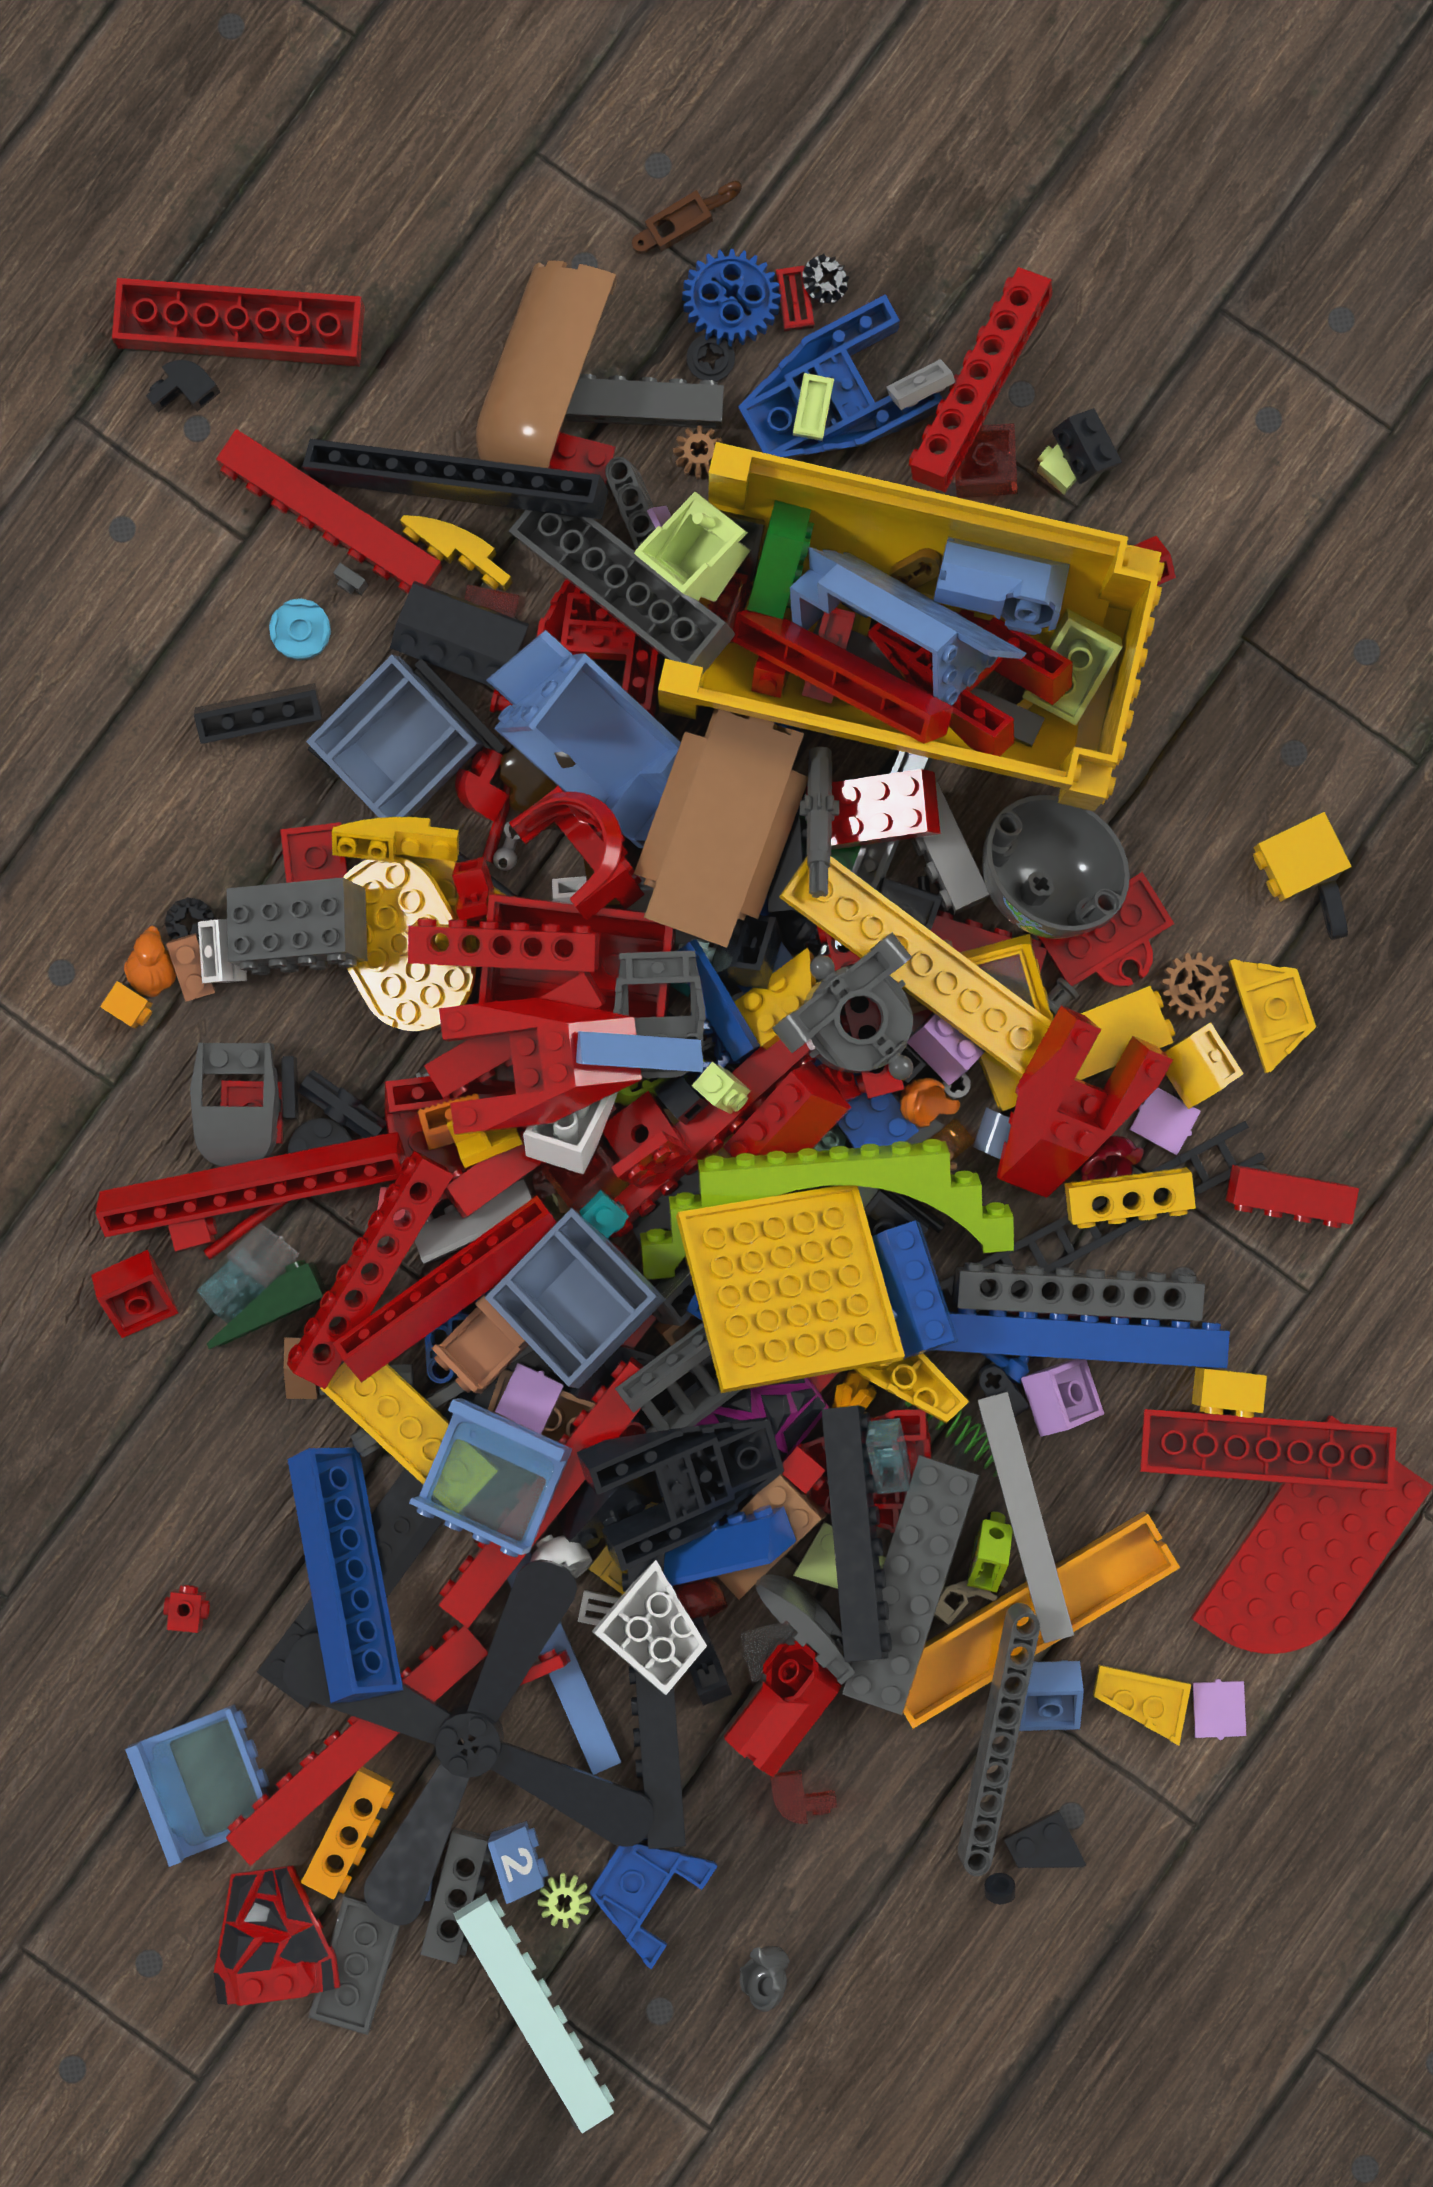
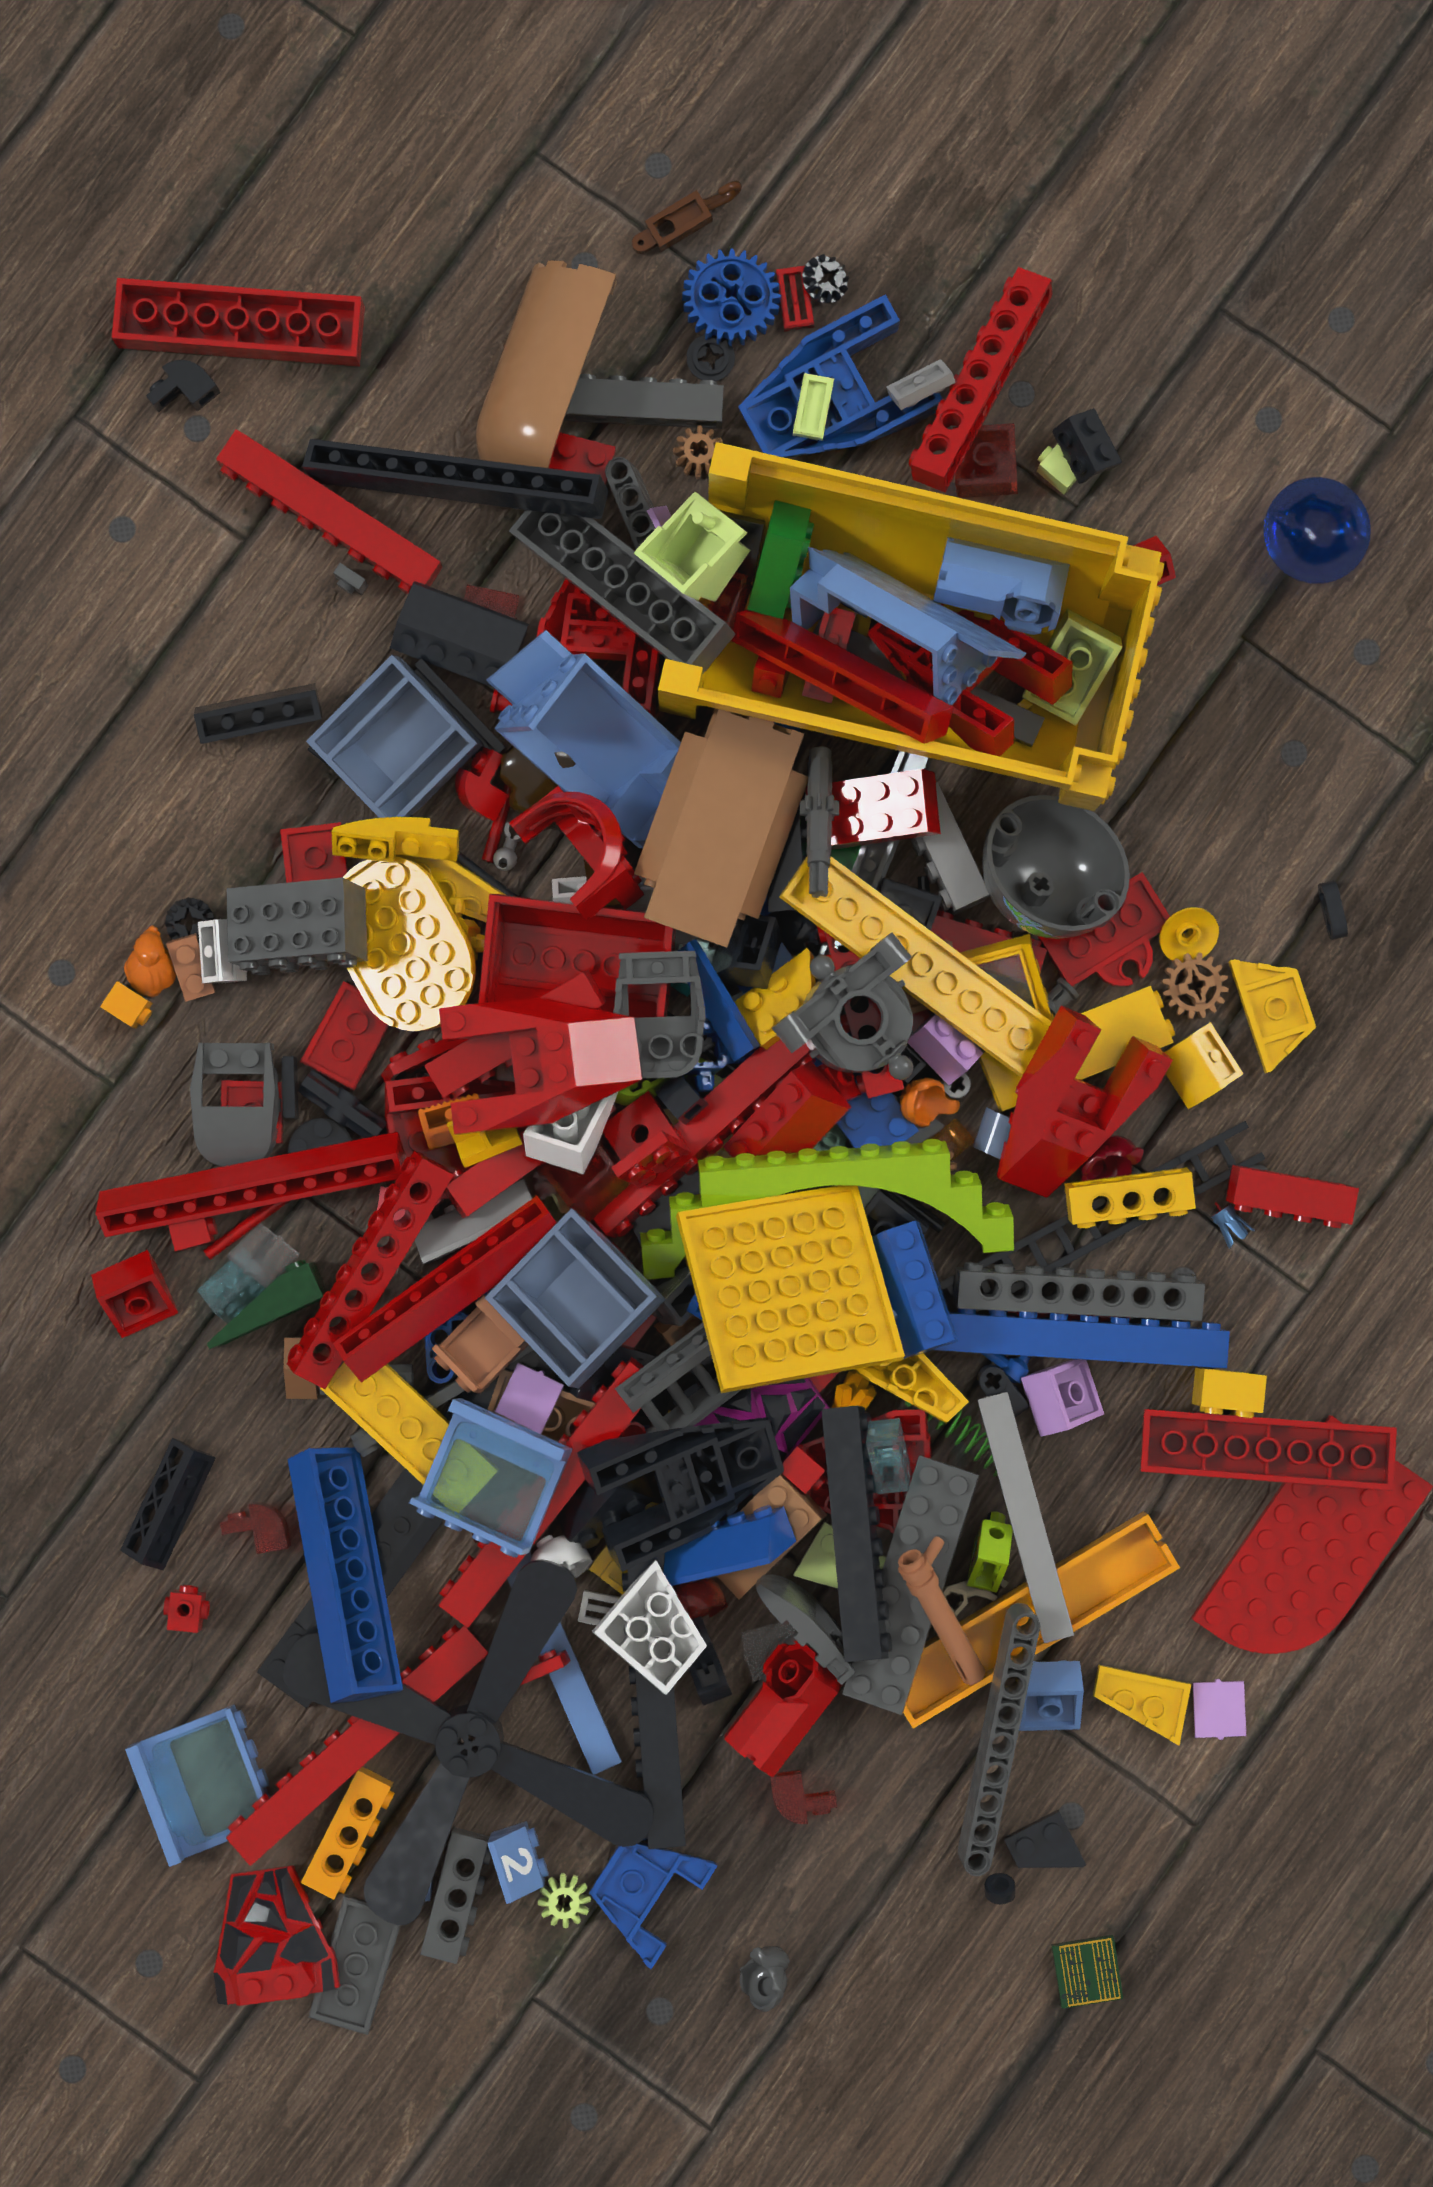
(171, 1507): none -> black fence
(268, 1526): none -> clear red brick
(300, 629): medium azure tile -> none
(345, 1038): none -> red tile
(413, 1062): none -> red wing
(423, 948): red brick -> none
(448, 541): yellow slope -> none
(473, 888): red brick -> none
(534, 2013): light aqua brick -> none
(604, 1214): teal bracket -> none
(639, 1051): medium blue slope -> none
(722, 1088): yellowish green brick -> none
(912, 566): pearl gold beam -> none
(923, 1584): none -> nougat cylinder
(1087, 1971): none -> dark green tile
(1165, 1121): lavender piece -> none
(1199, 938): none -> yellow dish
(1228, 1217): none -> flat silver piece
(1301, 857): yellow brick -> none
(1317, 530): none -> clear blue piece

